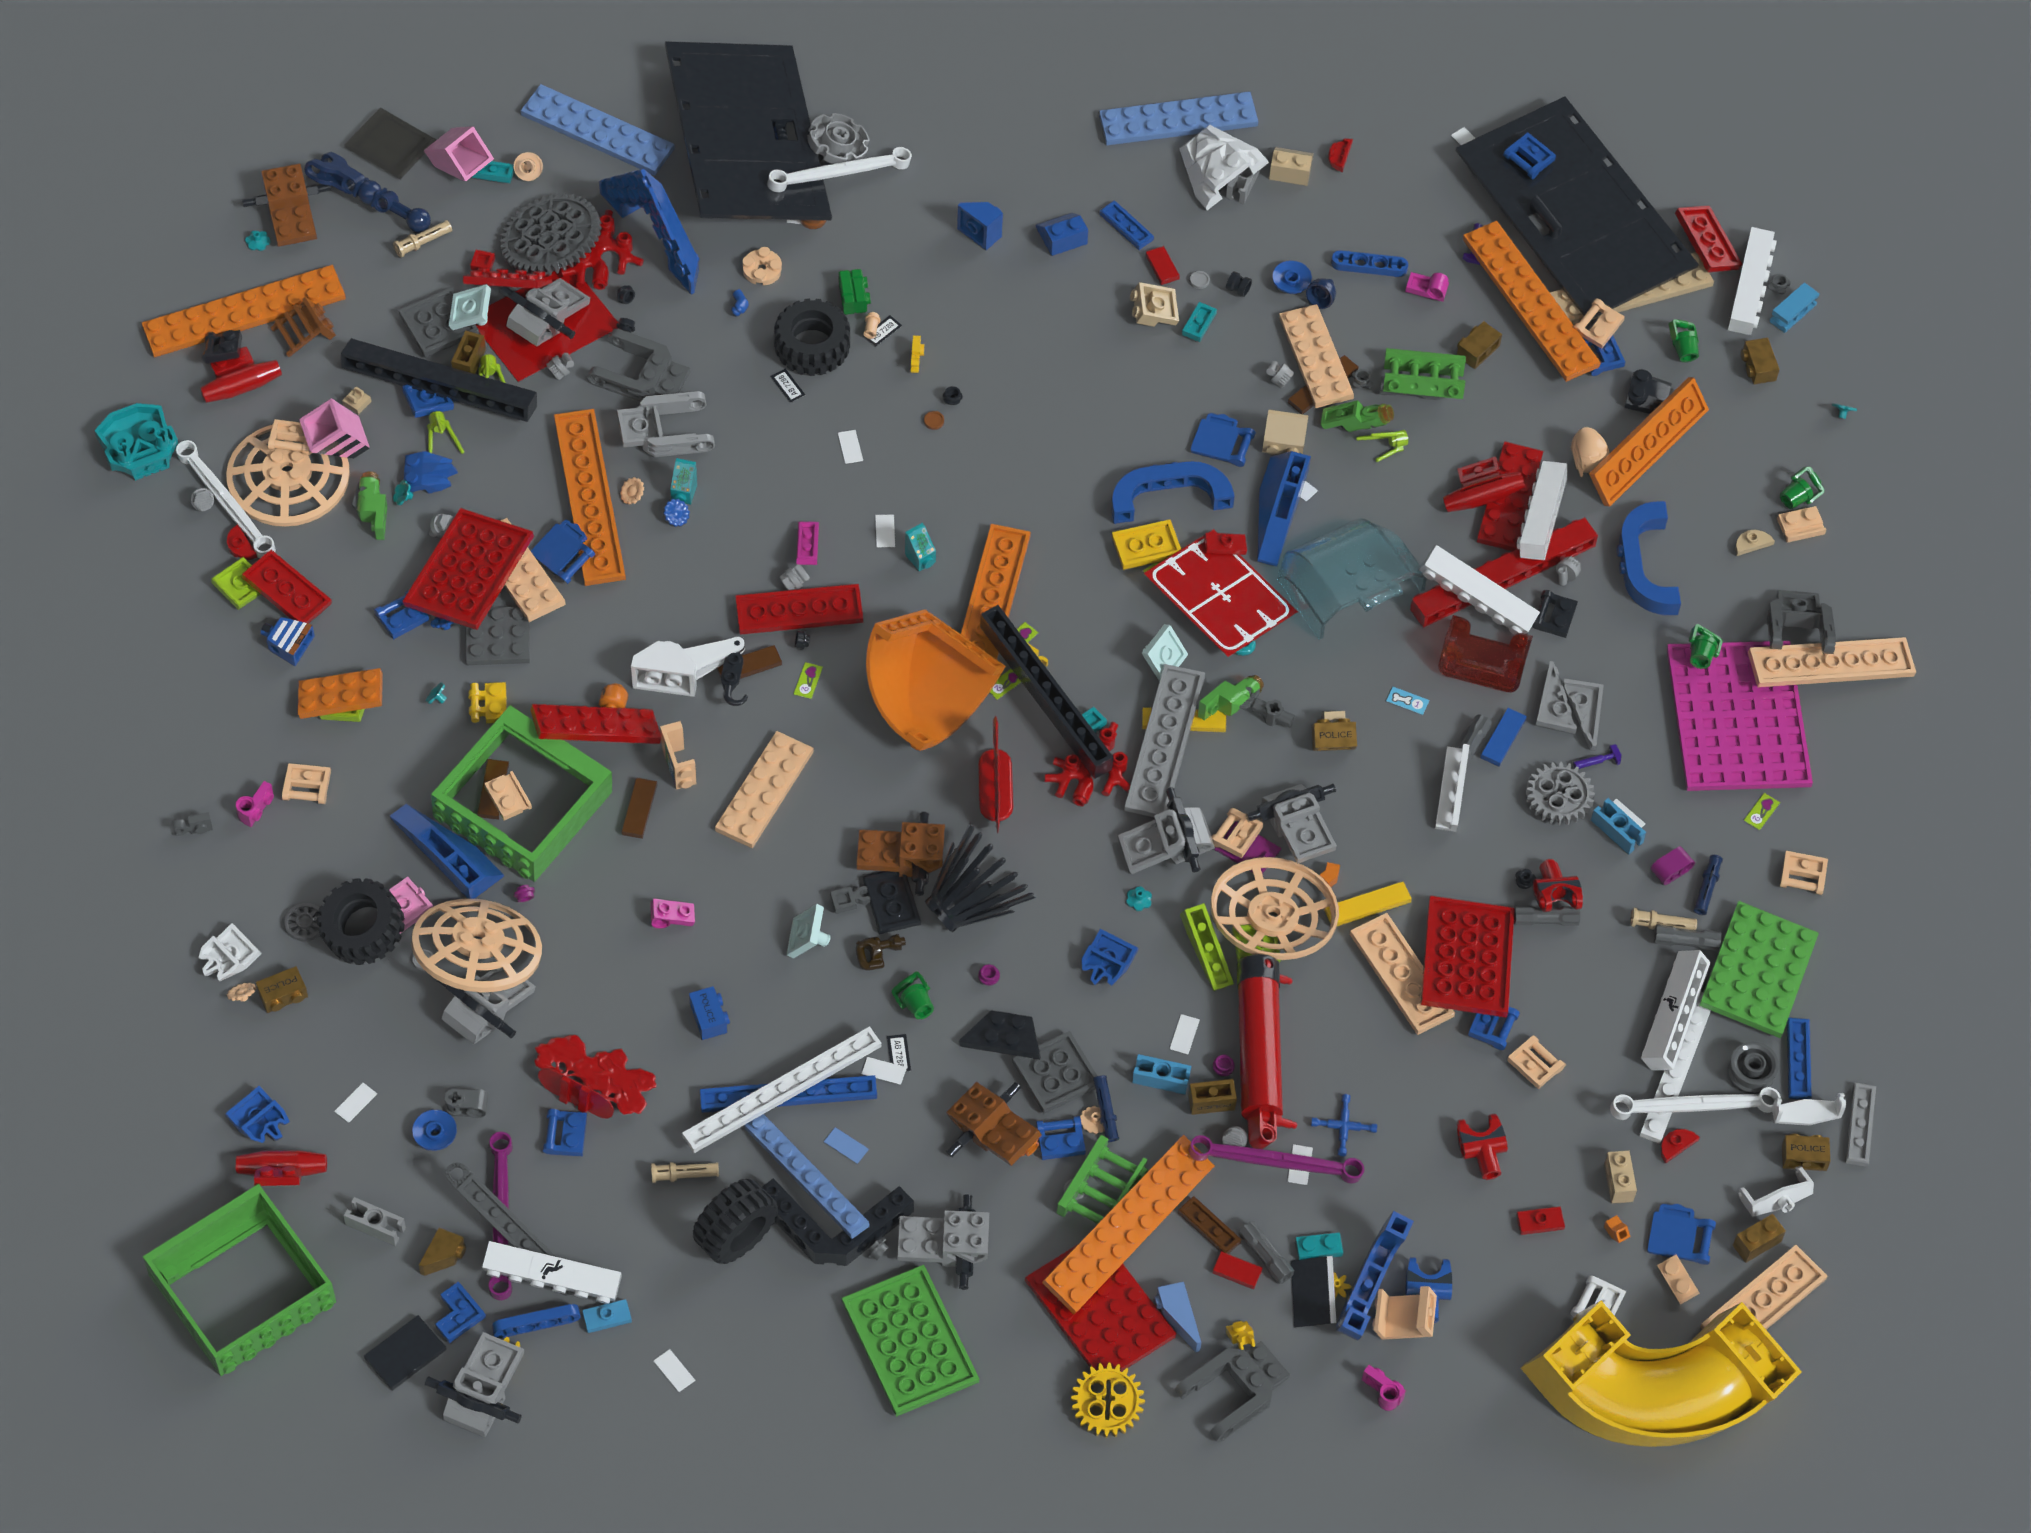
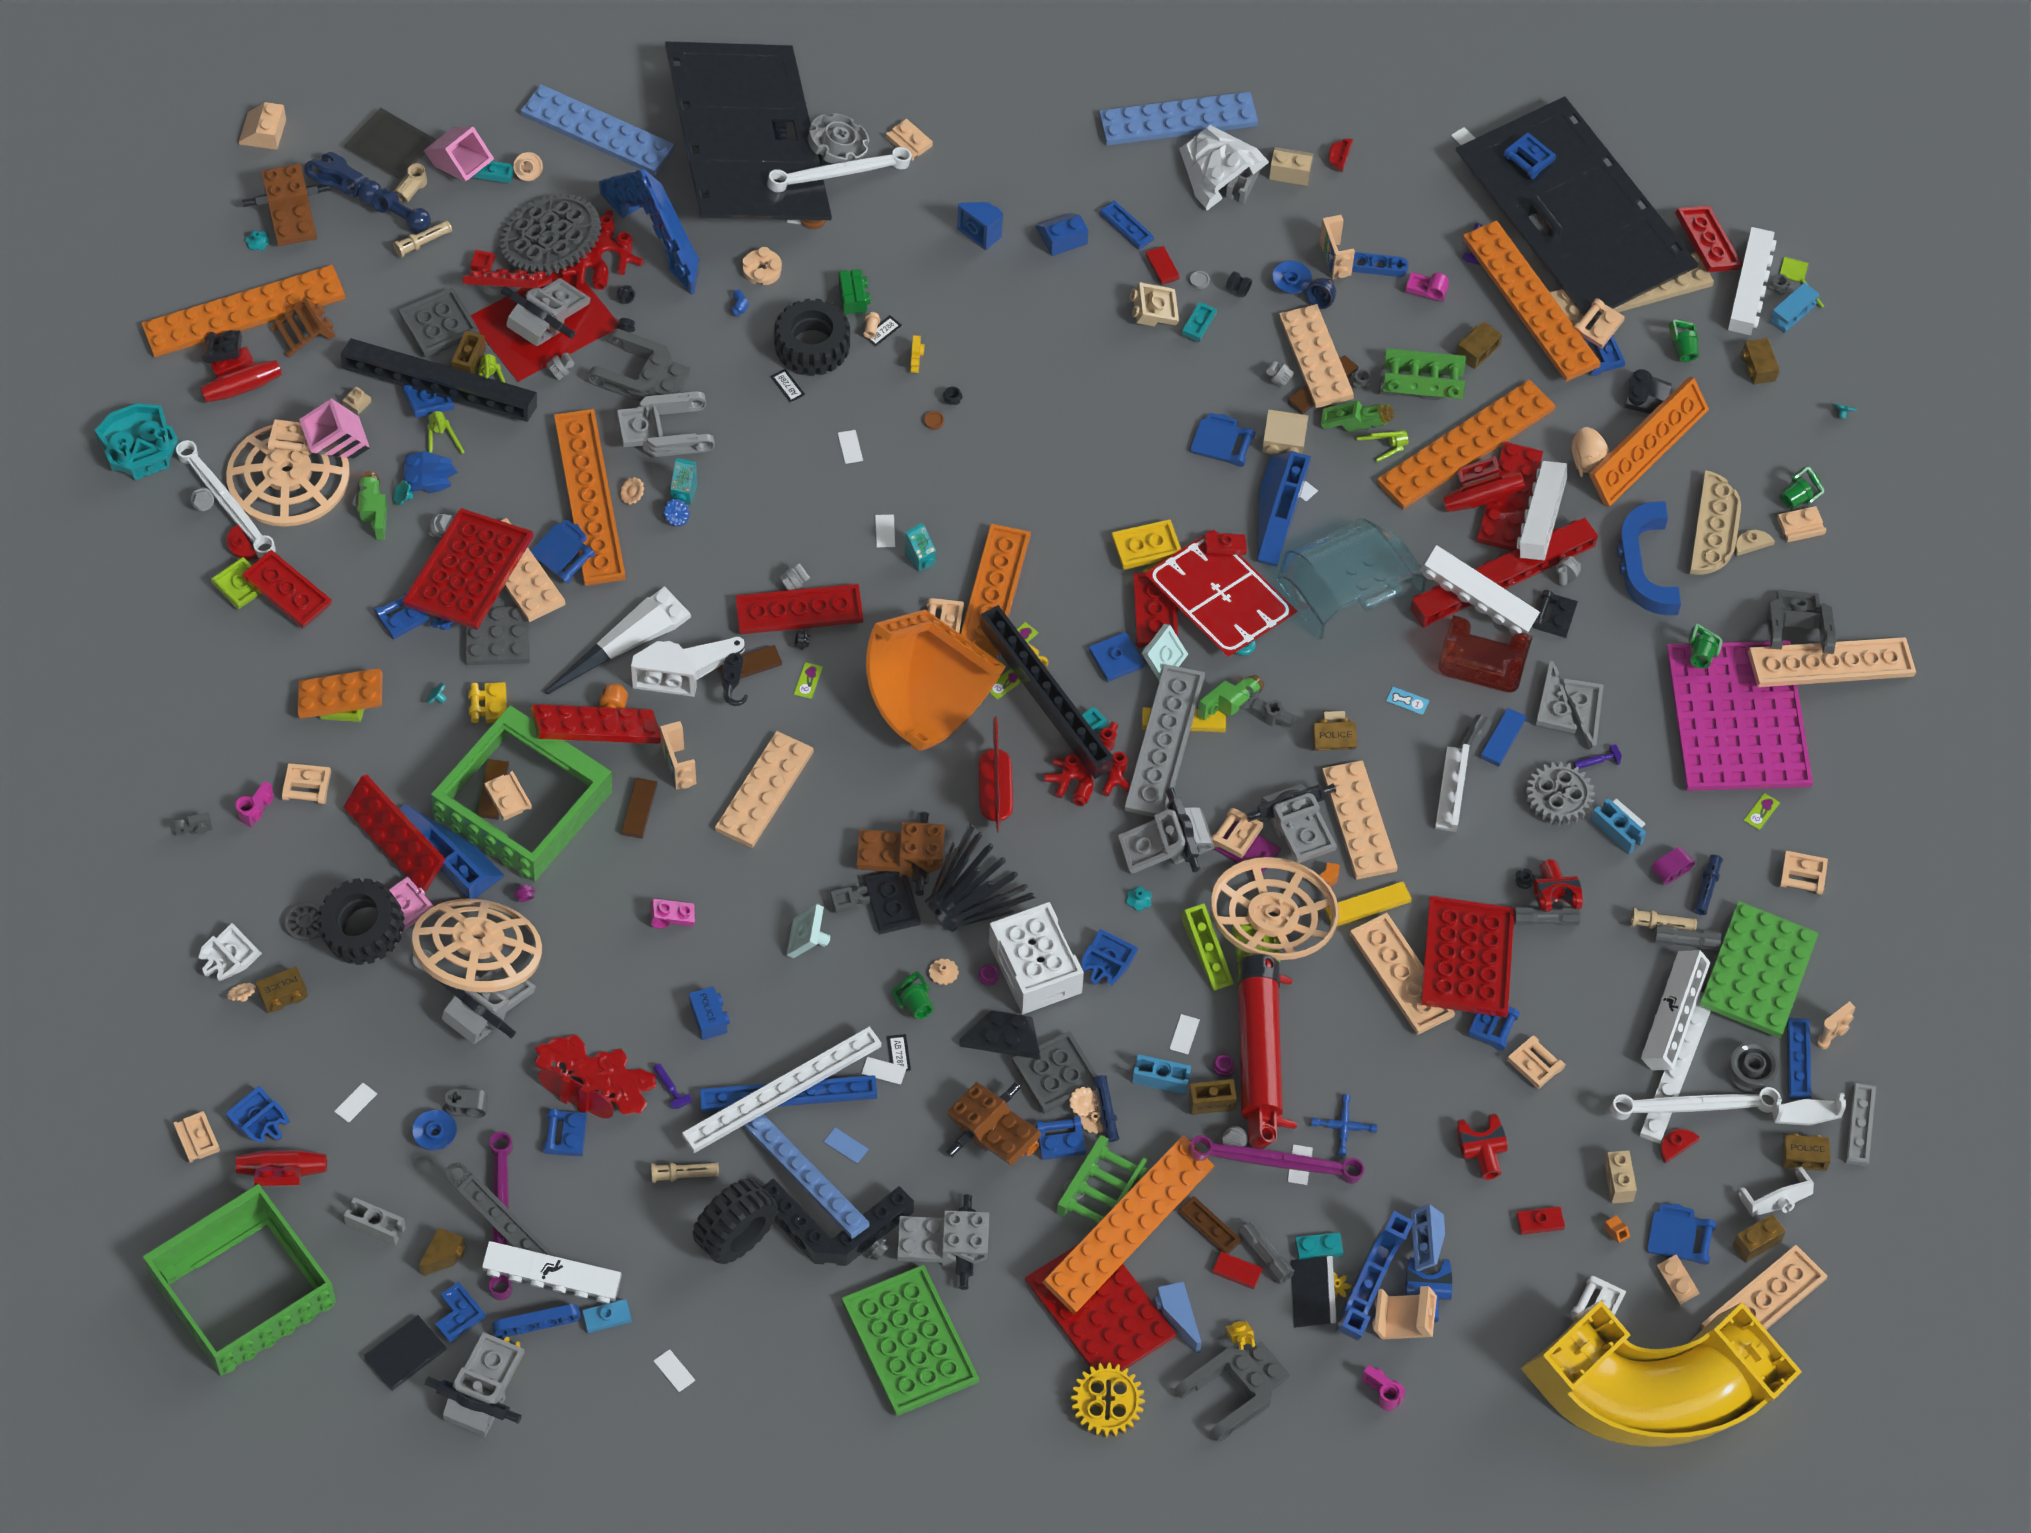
(196, 1136): none -> light nougat plate
(264, 126): none -> light nougat slope
(288, 638): torso -> none
(394, 832): none -> red plate
(411, 183): none -> tan piece
(470, 307): light aqua tile -> none
(647, 621): none -> white plate
(680, 1101): none -> dark purple piece
(807, 543): dark pink tile -> none
(875, 948): dark brown piece -> none
(909, 137): none -> light nougat plate
(943, 971): none -> light nougat piece
(951, 611): none -> light nougat plate
(1030, 981): none -> white container
(1083, 1101): none -> light nougat piece
(1116, 656): none -> blue plate
(1151, 610): none -> red plate
(1168, 477): blue arch -> none
(1338, 262): none -> light nougat panel
(1359, 820): none -> light nougat plate
(1428, 1236): none -> medium blue slope
(1466, 444): none -> orange plate
(1715, 525): none -> tan plate
(1796, 271): none -> lime piece
(1836, 1024): none -> light nougat plate

